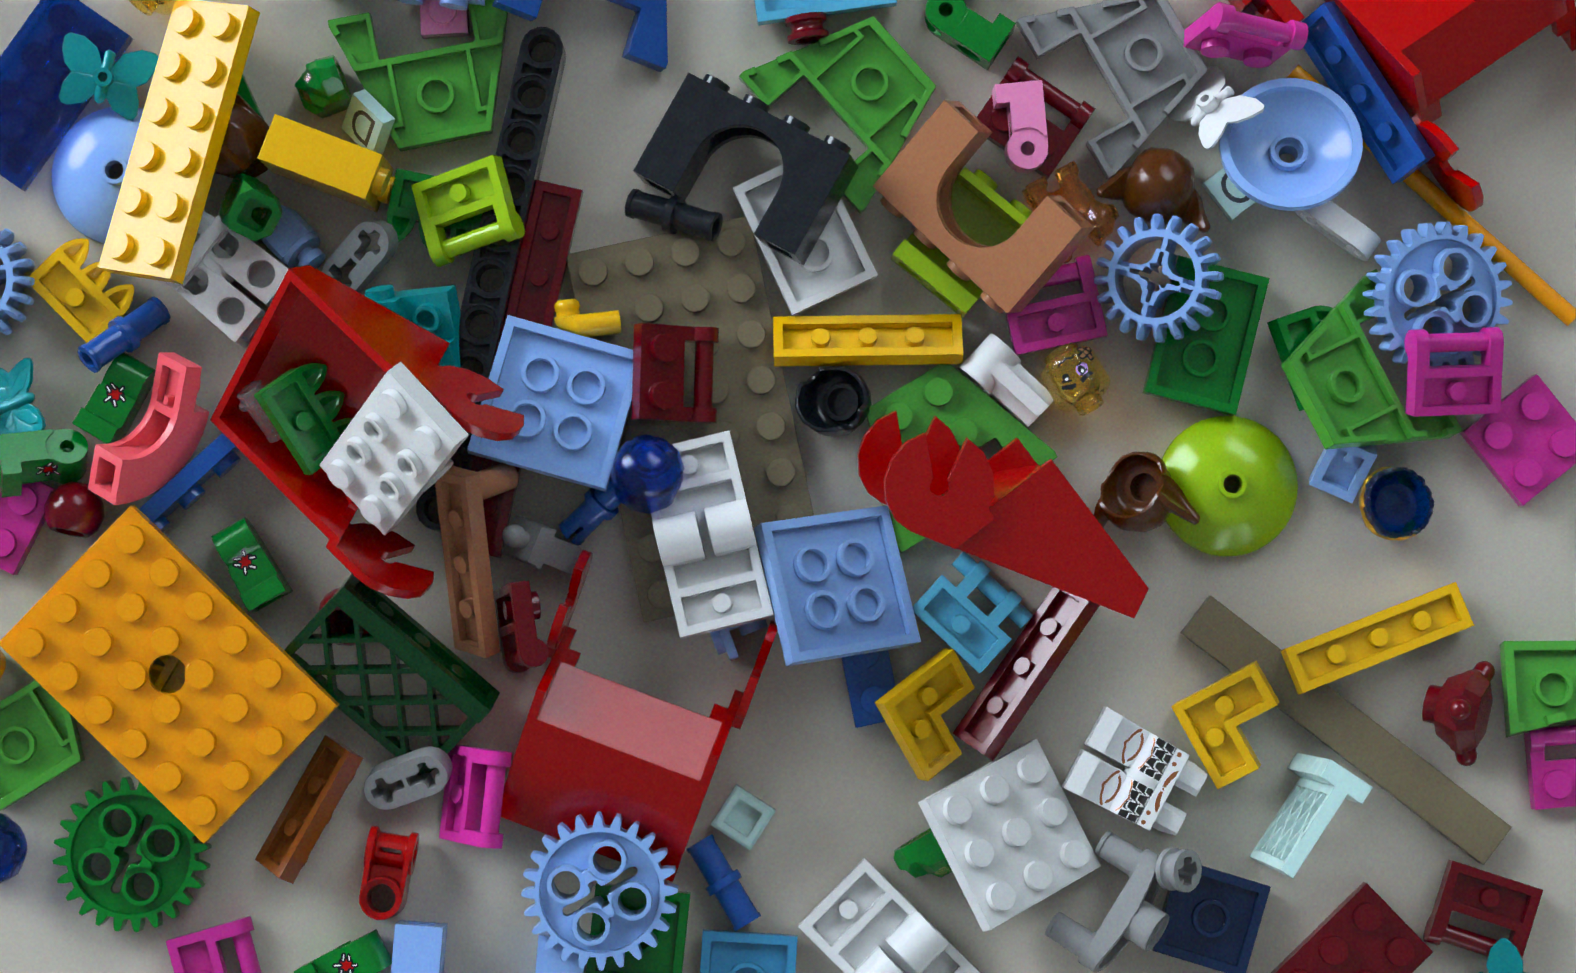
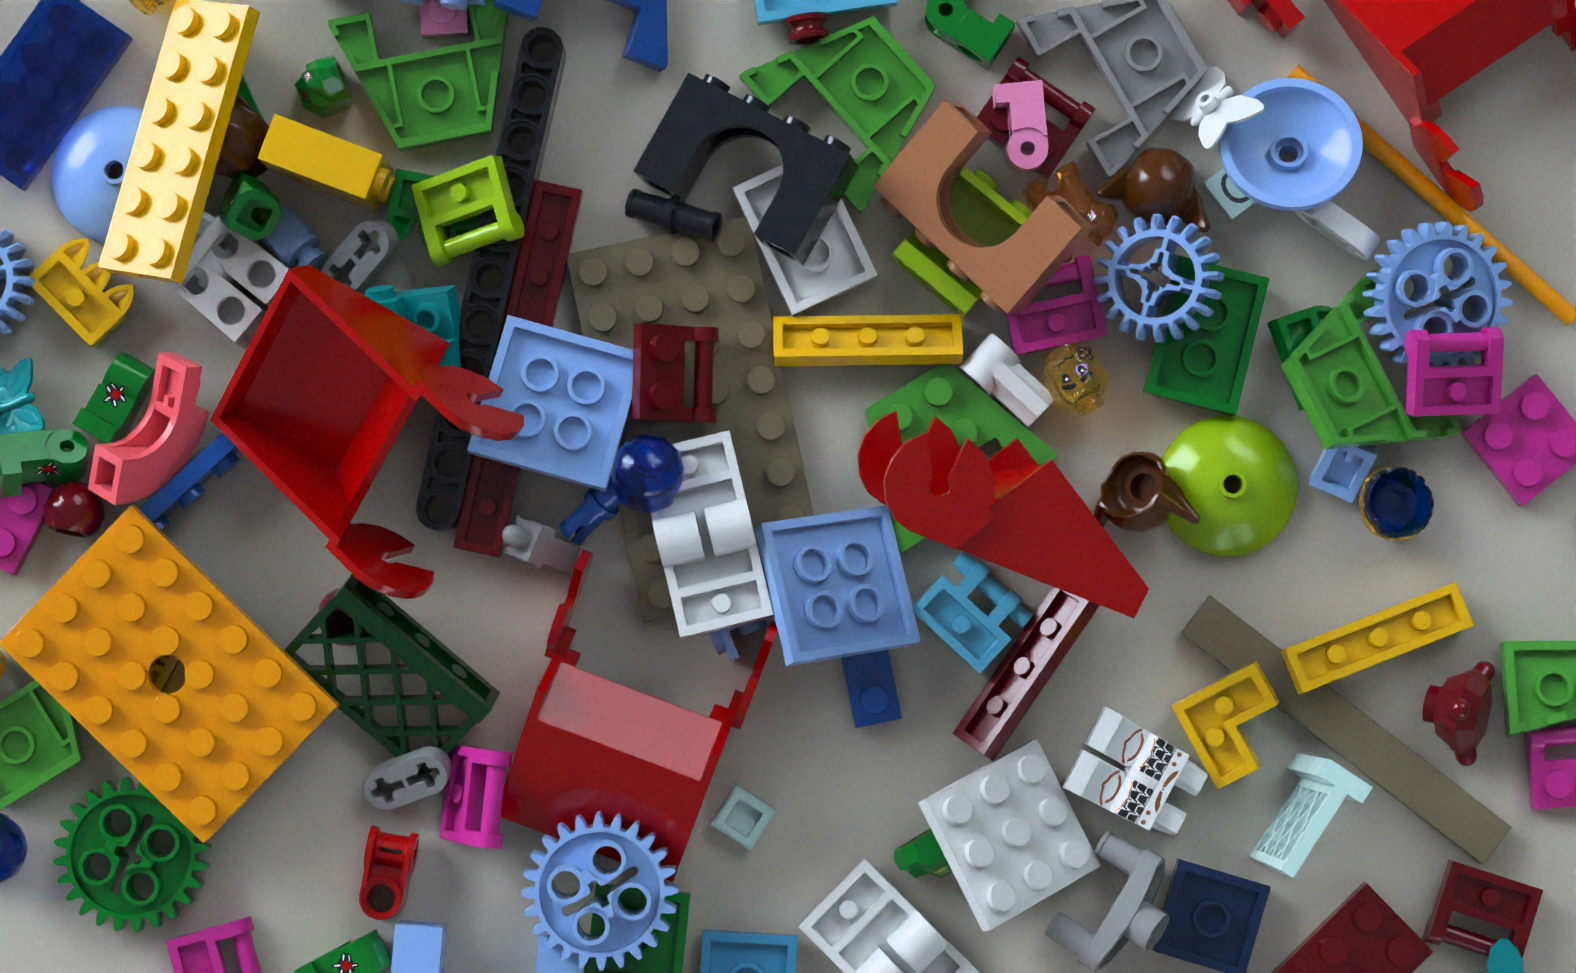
(103, 79): teal piece -> none
(124, 334): blue pin -> none
(249, 403): clear pin -> none
(250, 565): green leg -> none
(302, 416): green plate -> none
(309, 809): dark orange plate -> none
(368, 122): light aqua tile -> none
(393, 449): white plate -> none
(467, 555): nougat piece -> none
(516, 615): dark red plate -> none
(587, 324): yellow arm -> none
(723, 882): blue pin -> none
(833, 401): black hair -> none
(916, 708): yellow plate -> none
(1189, 869): light grey bush -> none
(1244, 36): dark pink plate -> none
(1358, 81): blue plate -> none

